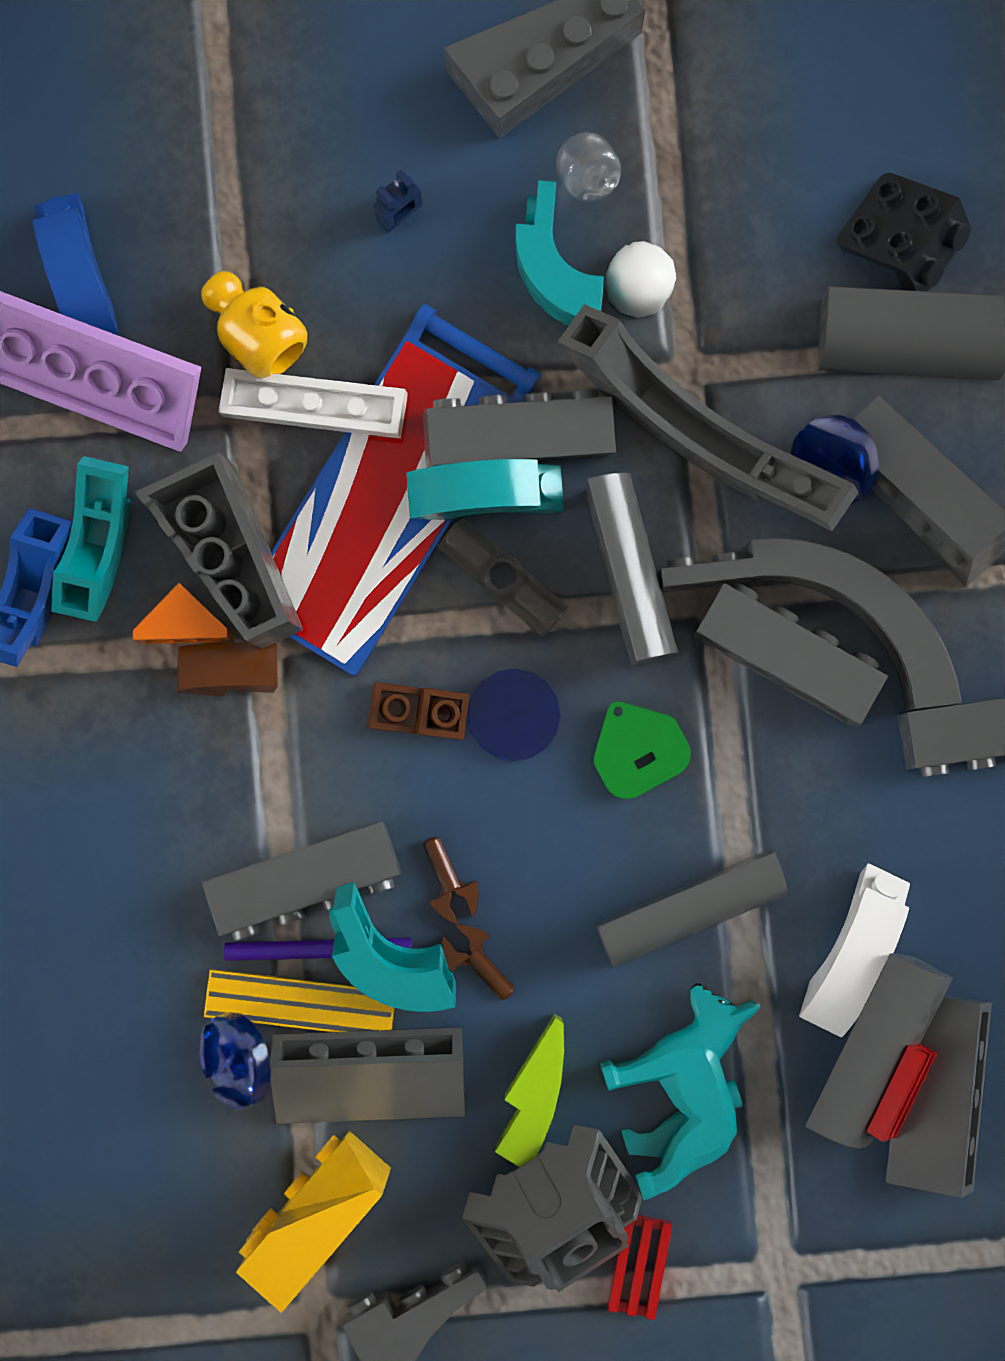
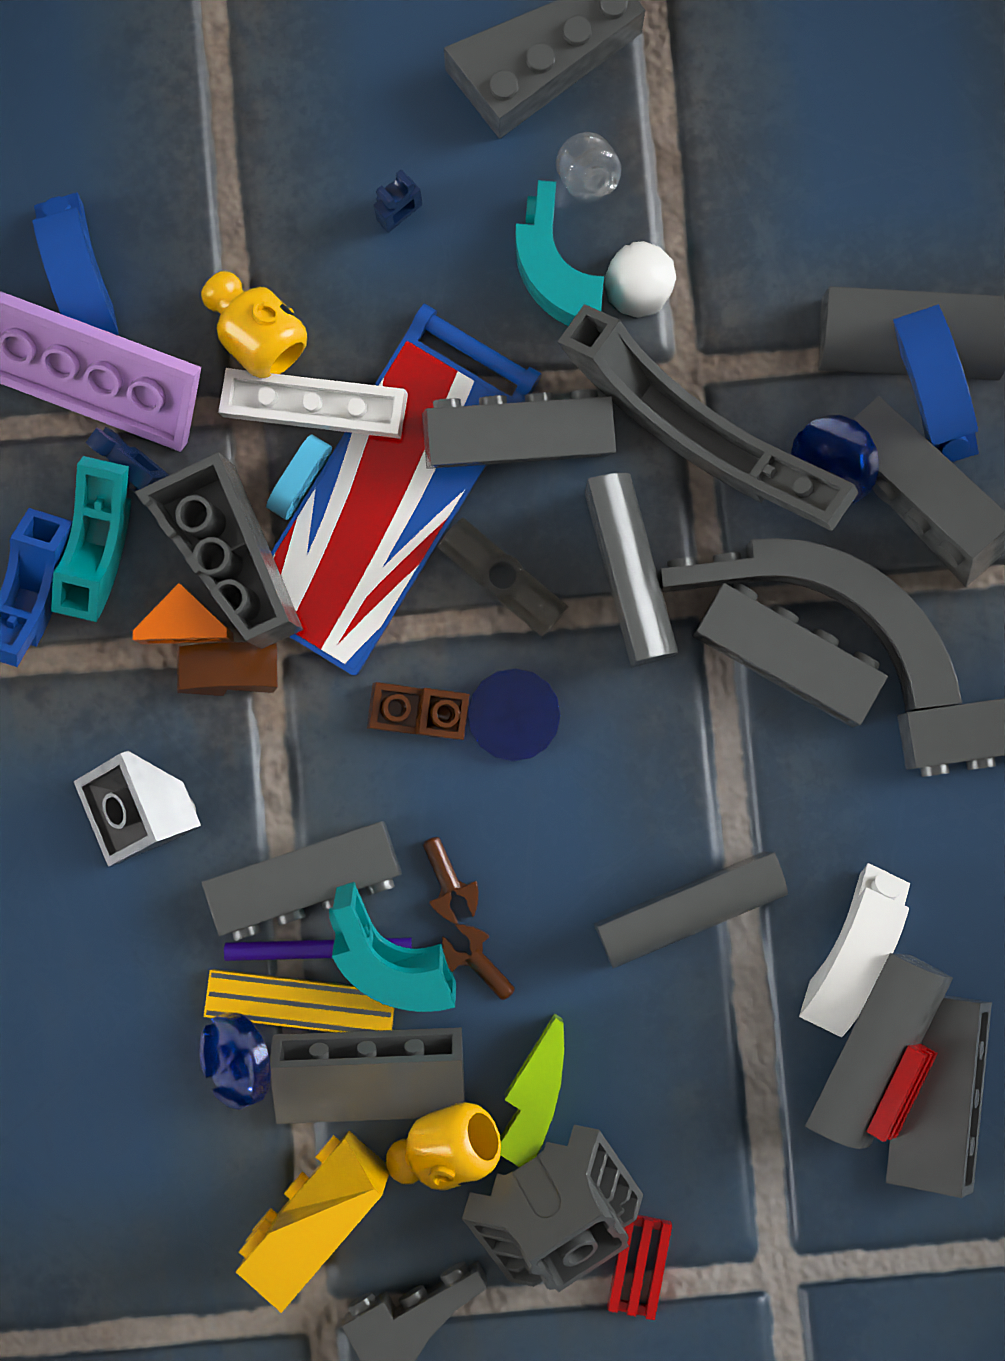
(134, 806): none -> flat silver slope
(141, 468): none -> dark blue plate
(299, 477): none -> medium azure beam
(447, 1148): none -> yellow piece
(484, 488): teal arch -> none
(632, 737): green piece -> none
(694, 1080): teal animal -> none
(907, 230): black bracket -> none
(938, 382): none -> blue arch

